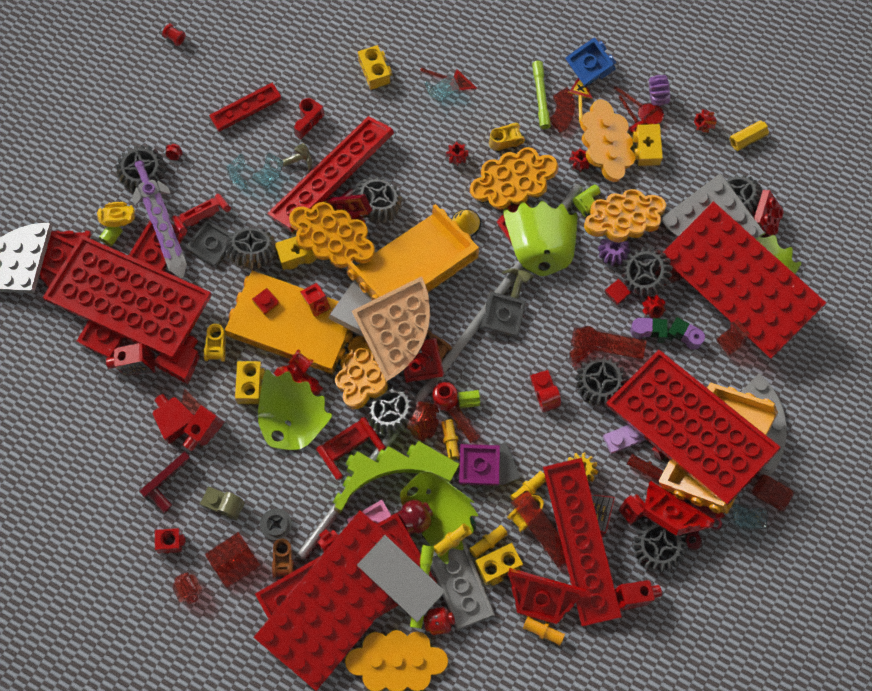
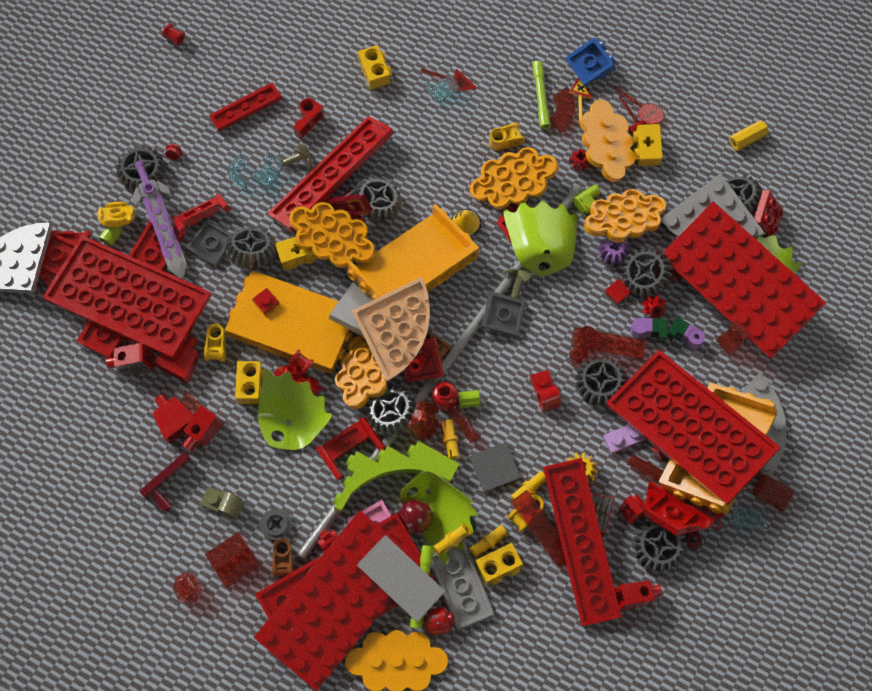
(163, 534): red brick -> none
(315, 299): red bracket -> none
(457, 148): red gear -> none
(479, 464): magenta plate -> none
(542, 596): red wing -> none
(544, 631): light orange pin -> none
(659, 90): medium lavender gear -> none
(705, 121): red gear -> none

